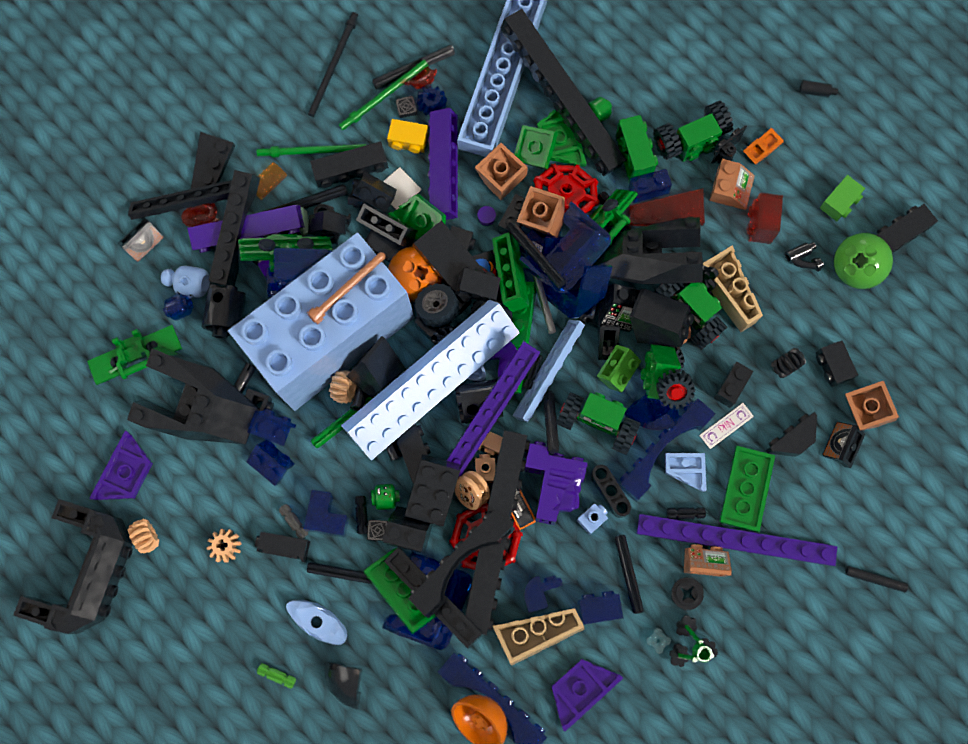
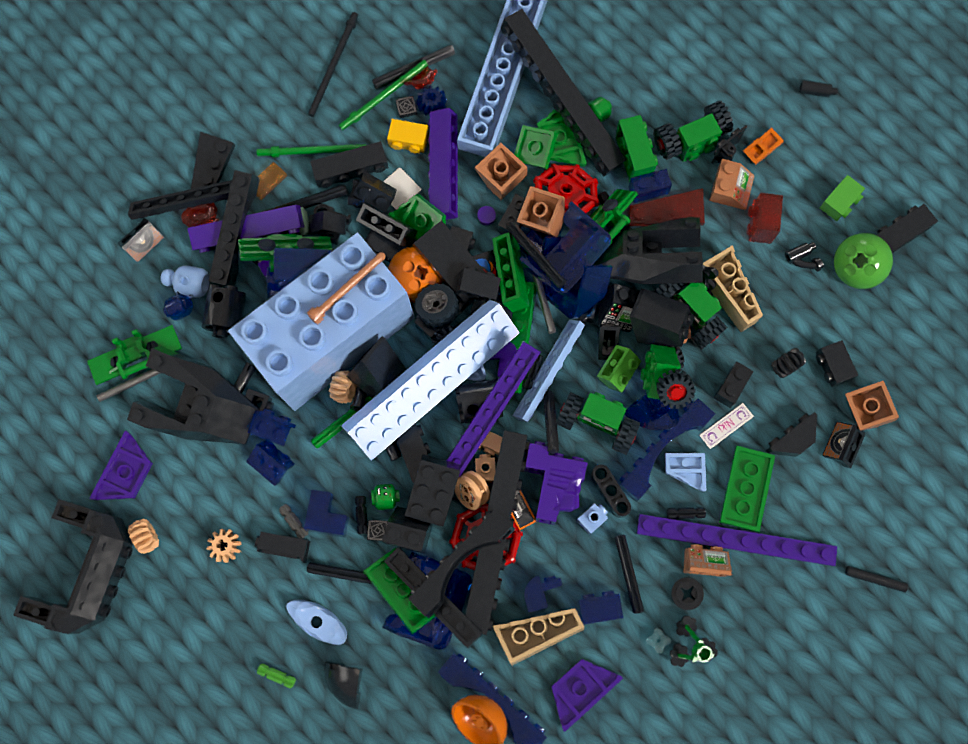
(126, 385): none -> flat silver bar

